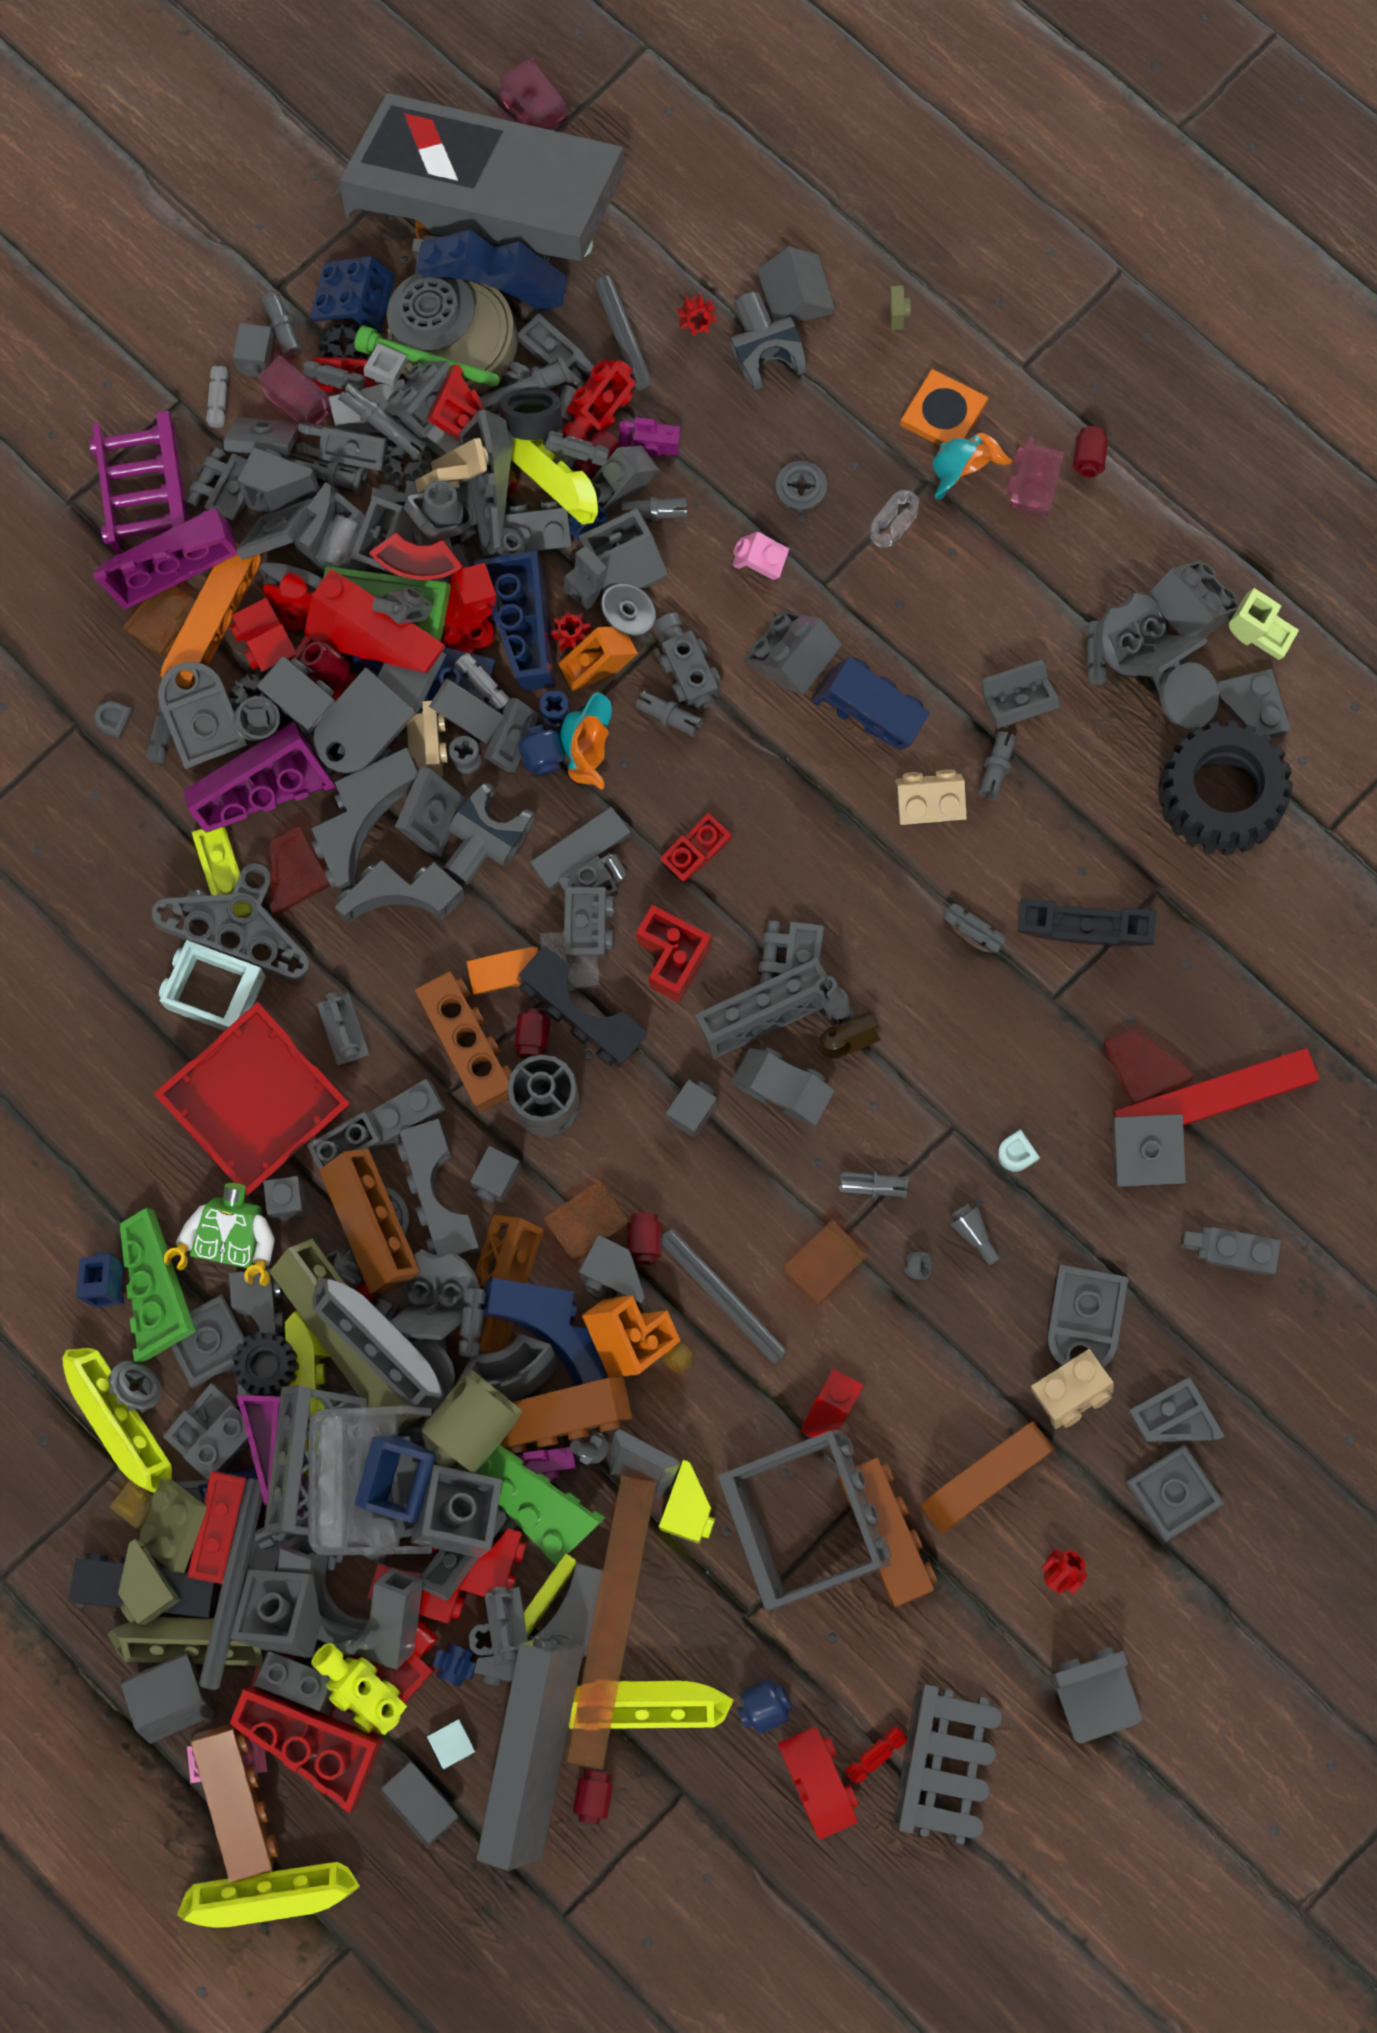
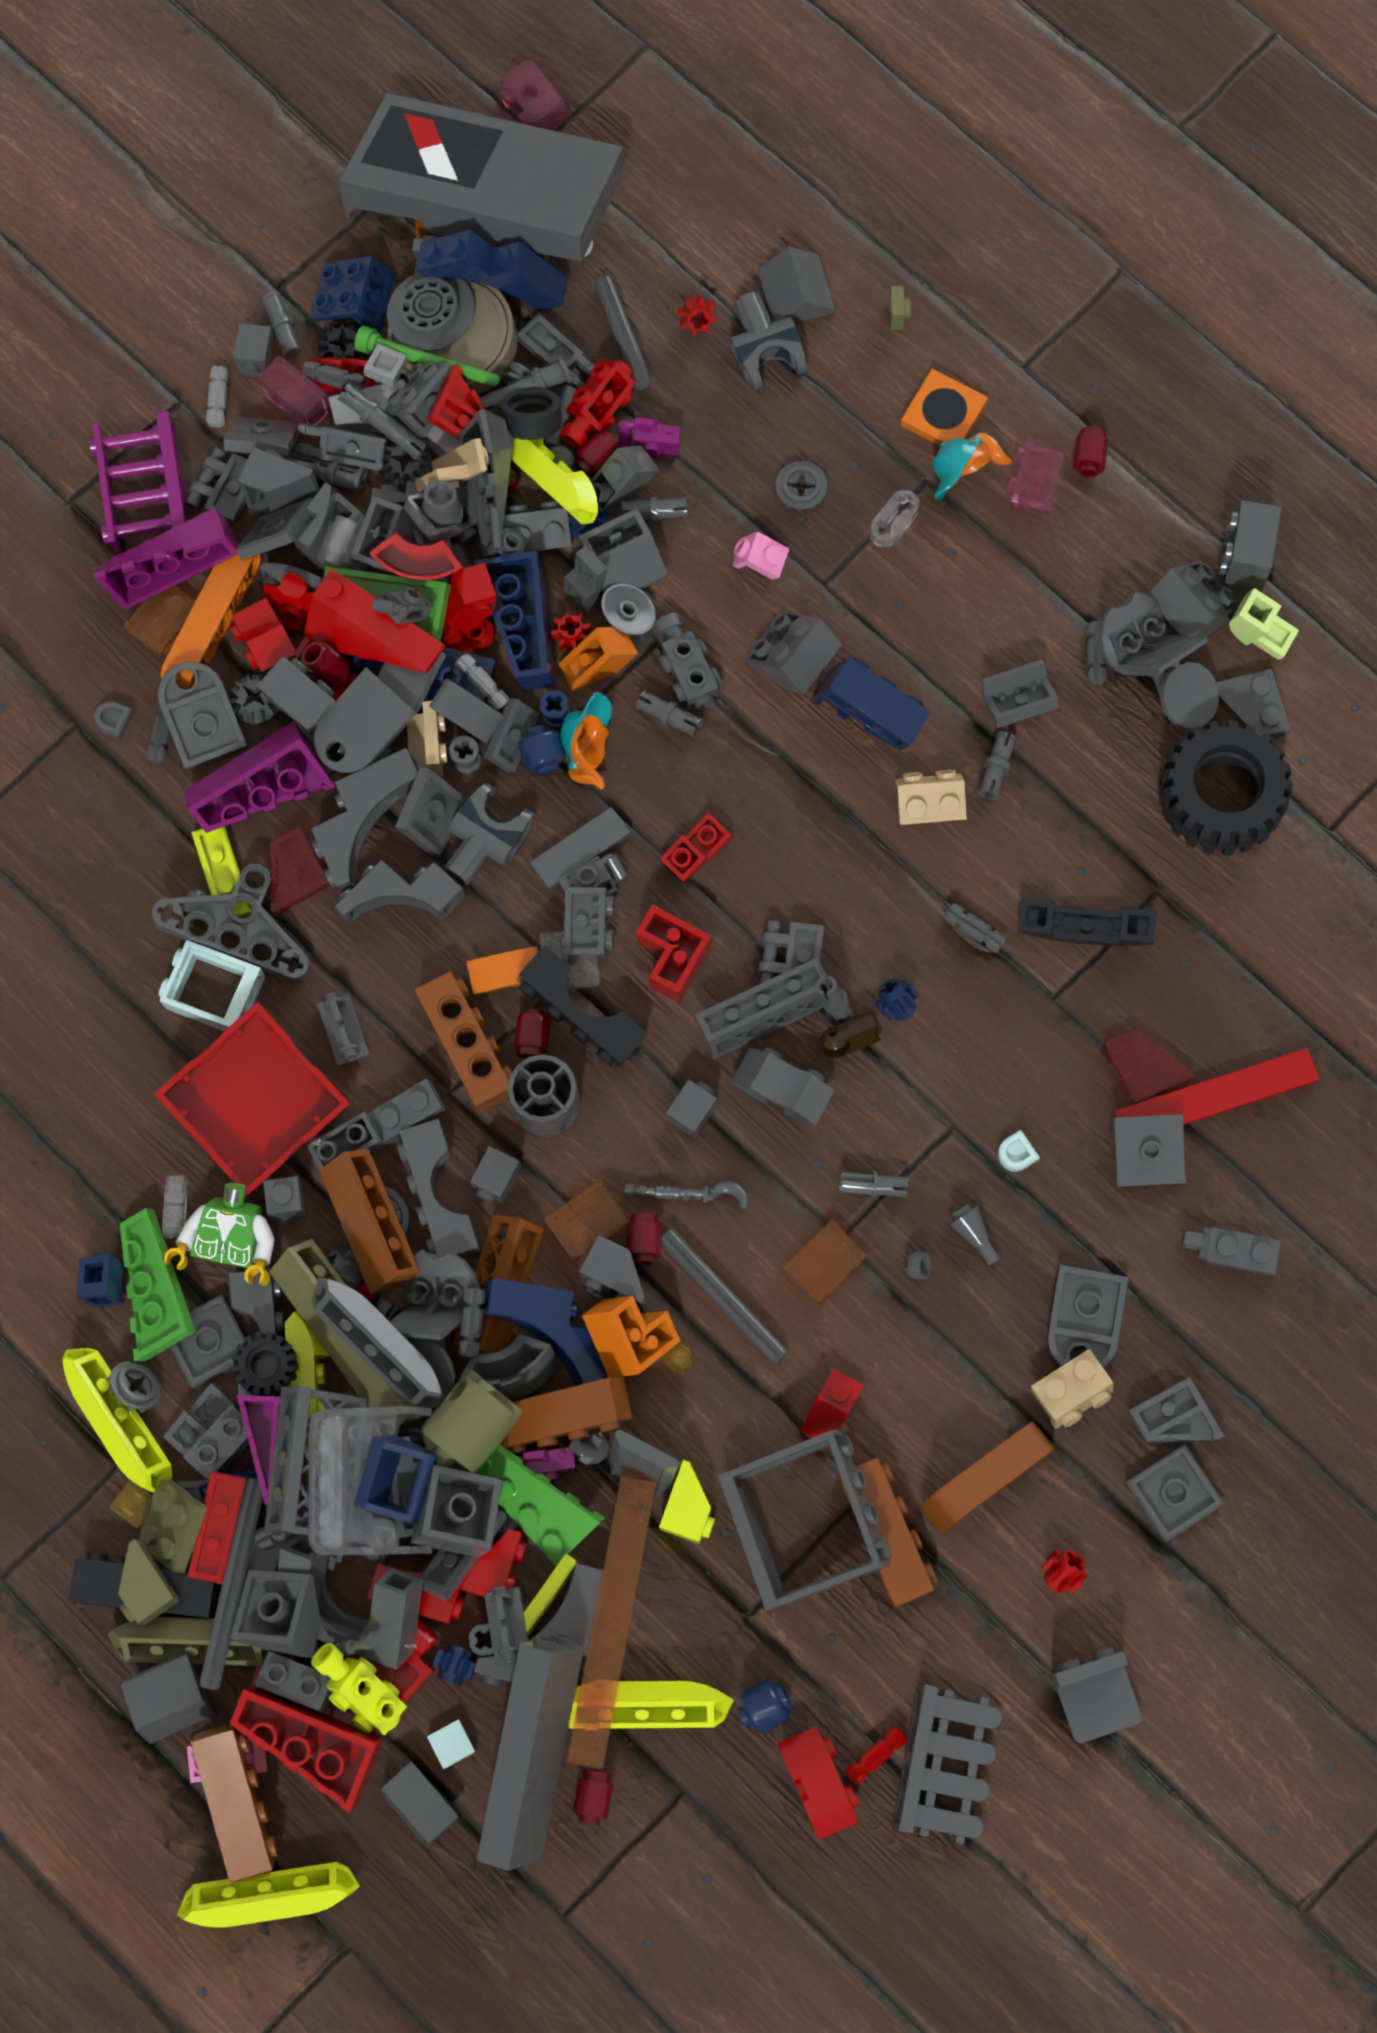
(175, 1204): none -> clear beam
(256, 718): dark grey wheel -> none
(576, 448): dark grey axle -> none
(675, 1192): none -> dark grey piece
(897, 999): none -> dark blue gear
(1250, 546): none -> dark grey brick

